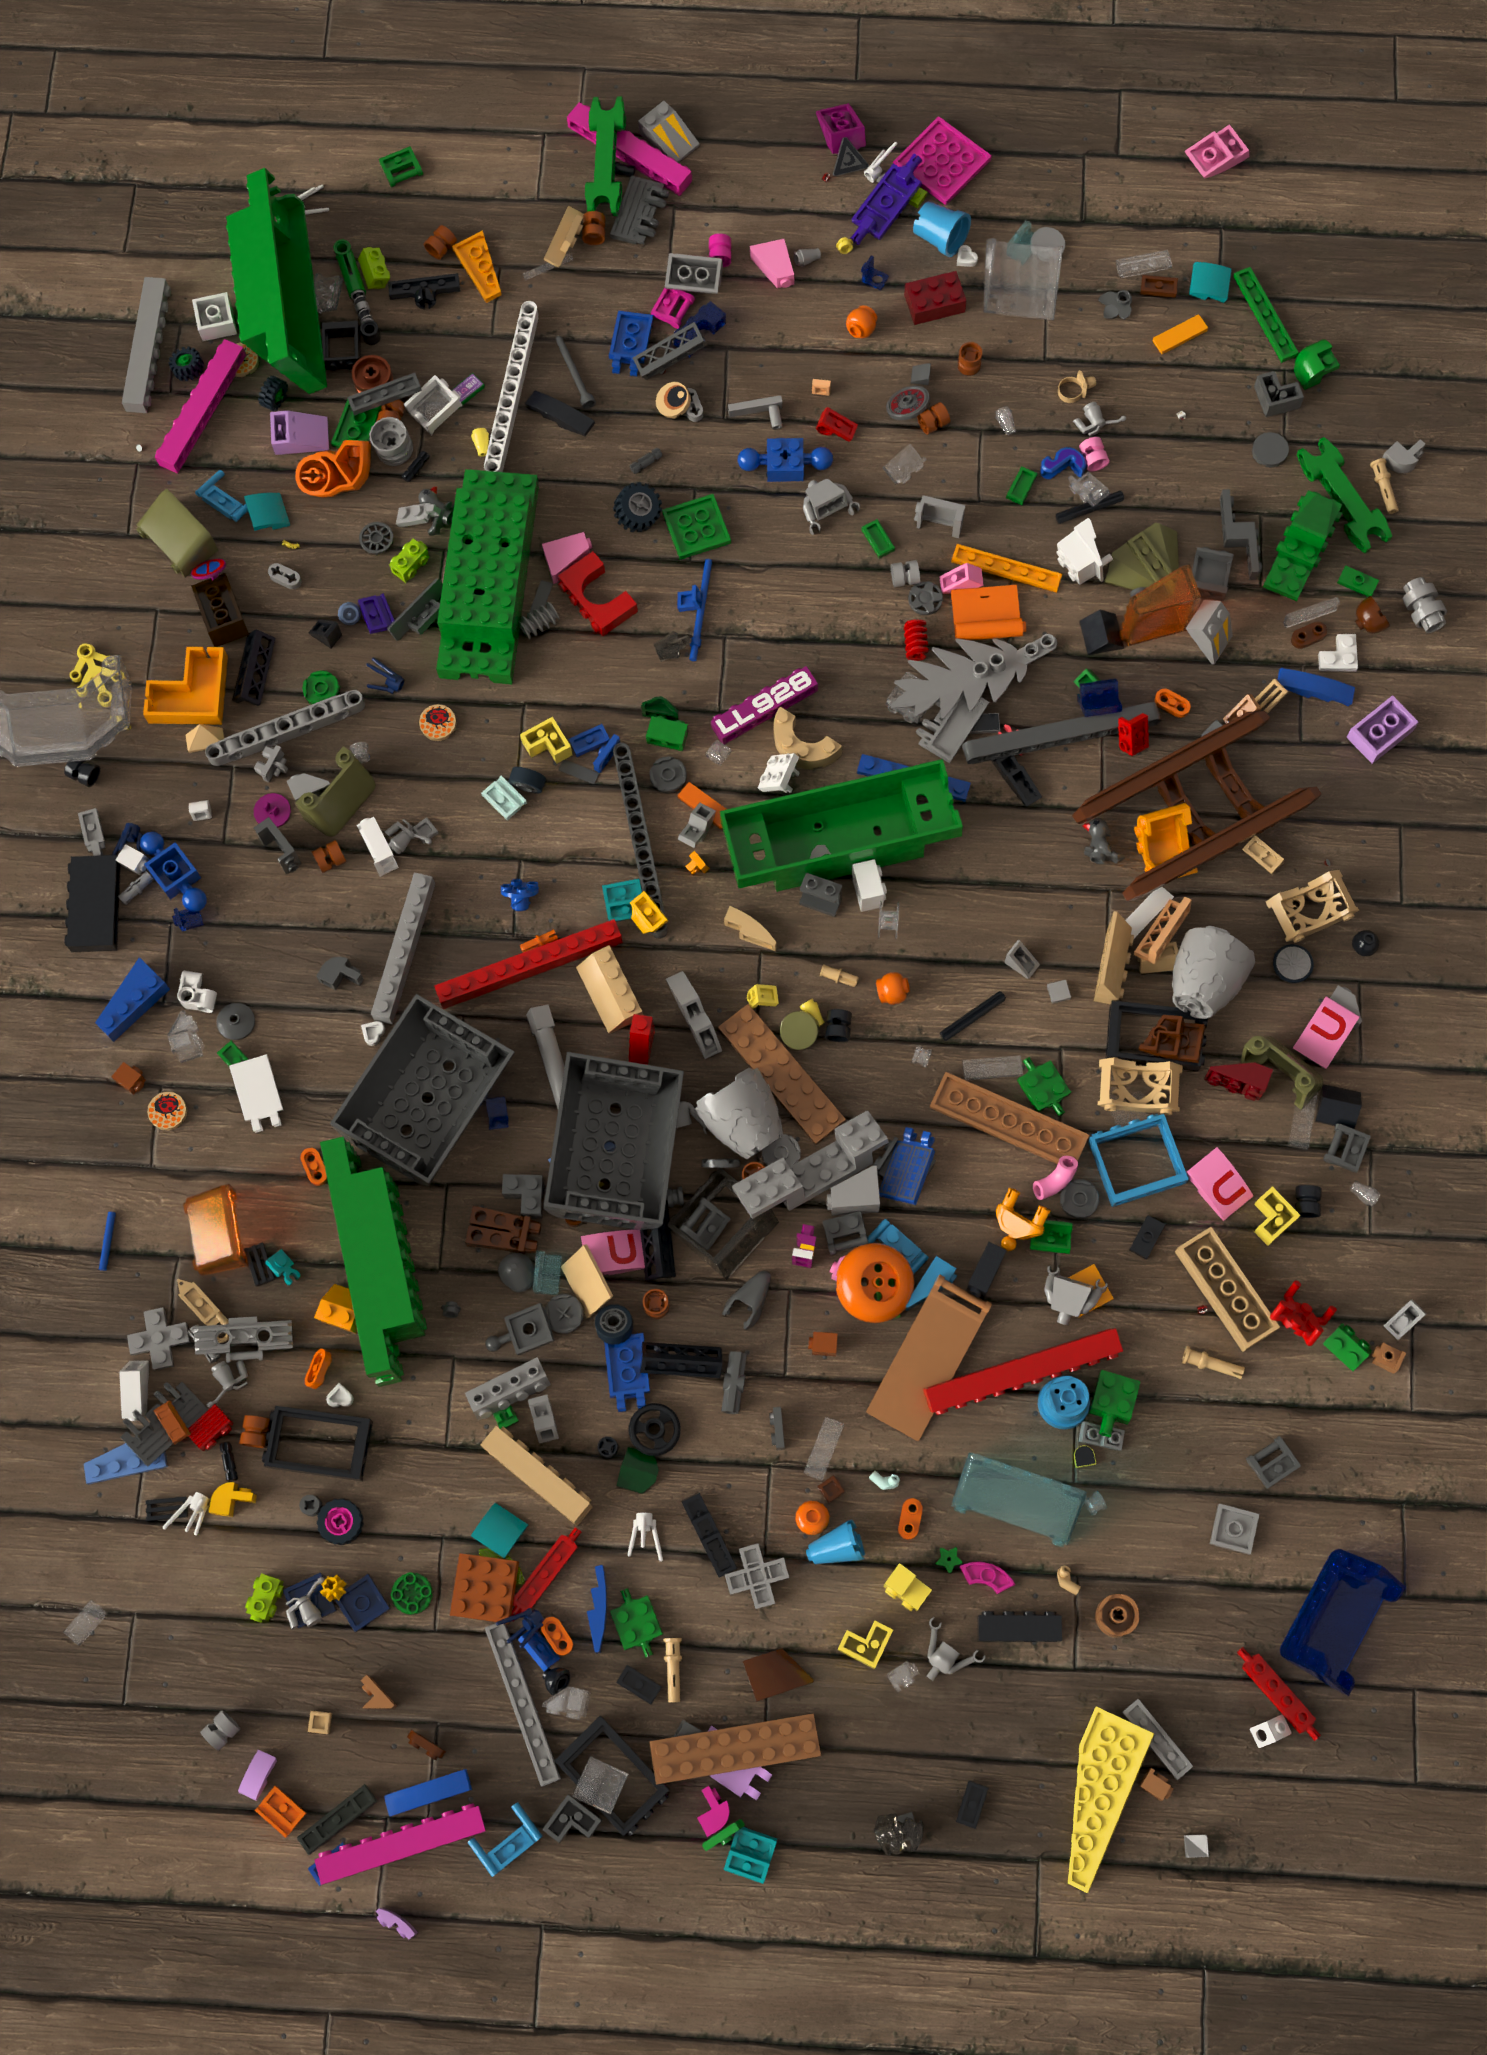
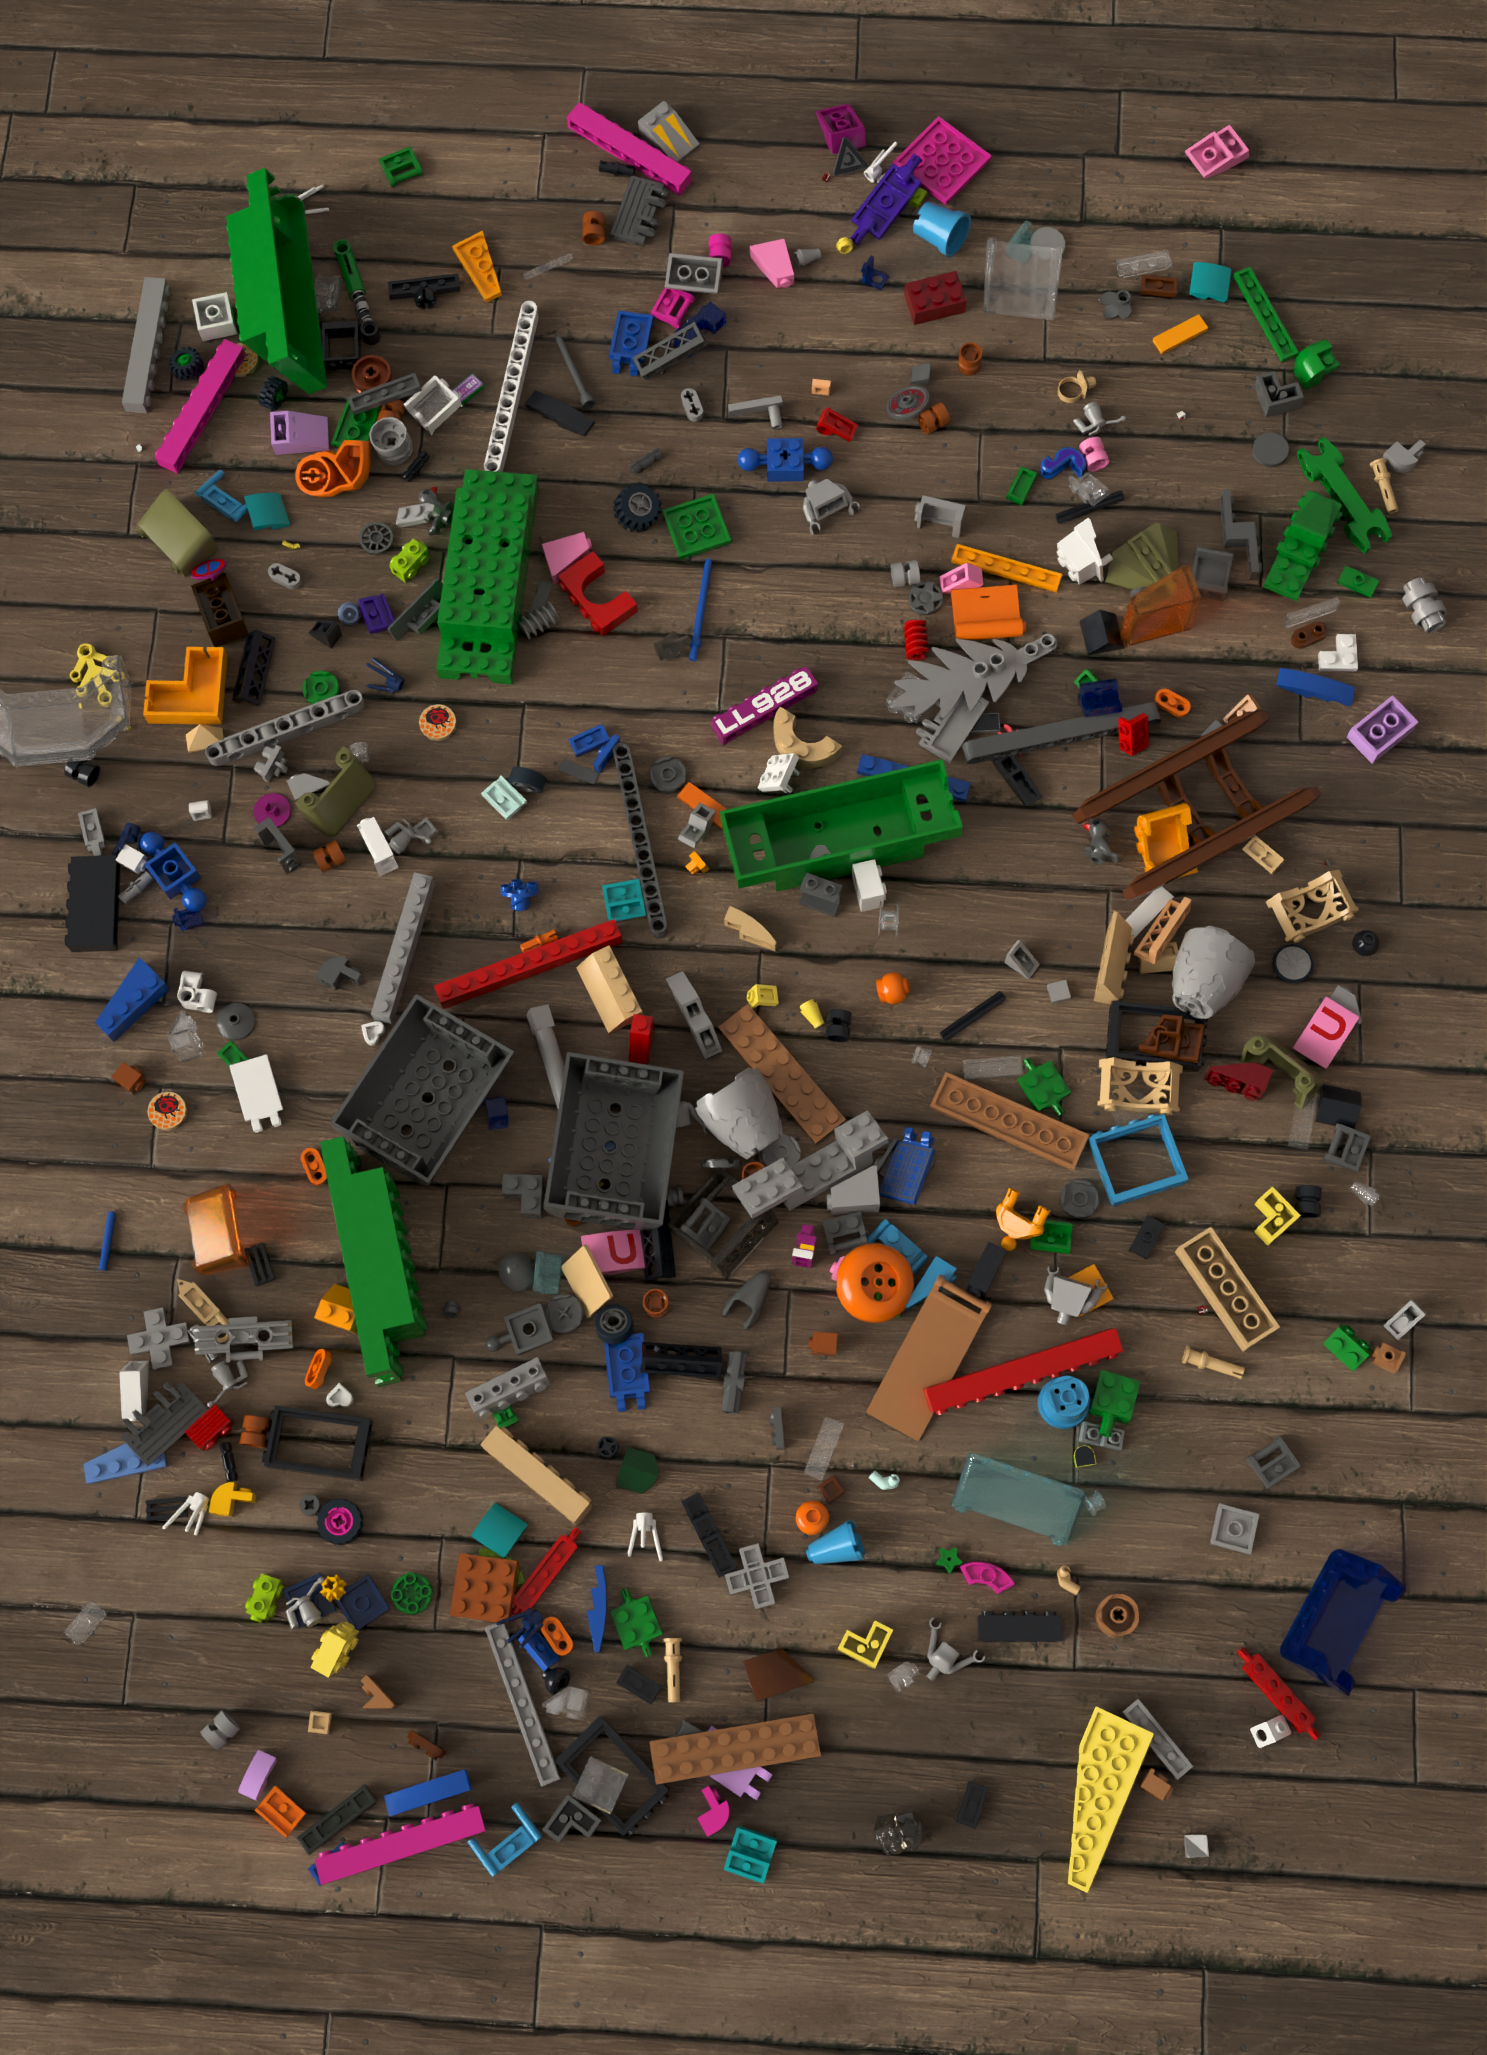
(172, 1422): dark orange tile -> none
(281, 1265): teal plate -> none
(335, 1649): none -> light yellow brick
(374, 268): lime brick -> none
(390, 1918): lavender slope -> none
(440, 242): dark orange wheel -> none
(481, 440): light yellow cone -> none
(501, 1231): reddish brown hips -> none
(543, 1418): light grey brick -> none
(546, 736): light yellow brick -> none
(564, 236): tan bracket -> none
(604, 185): green piece -> none
(647, 913): yellow slope -> none
(660, 707): dark green slope -> none
(666, 1415): black wheel -> none
(667, 733): green brick -> none
(673, 400): tile -> none
(690, 599): blue bracket -> none
(718, 752): clear tile -> none
(723, 1836): green plate -> none
(799, 1030): olive tile -> none
(839, 976): tan axle -> none
(861, 322): orange piece -> none
(878, 538): green tile -> none
(904, 464): clear bracket -> none
(906, 1587): light yellow brick -> none
(910, 1518): orange plate -> none
(966, 257): white tile -> none
(1005, 419): clear cone -> none
(1057, 1179): bright pink cylinder -> none
(1211, 629): light grey slope -> none
(1219, 1184): bright pink slope -> none
(1276, 700): tan tile -> none
(1300, 1316): red plate -> none
(1370, 617): reddish brown cylinder -> none

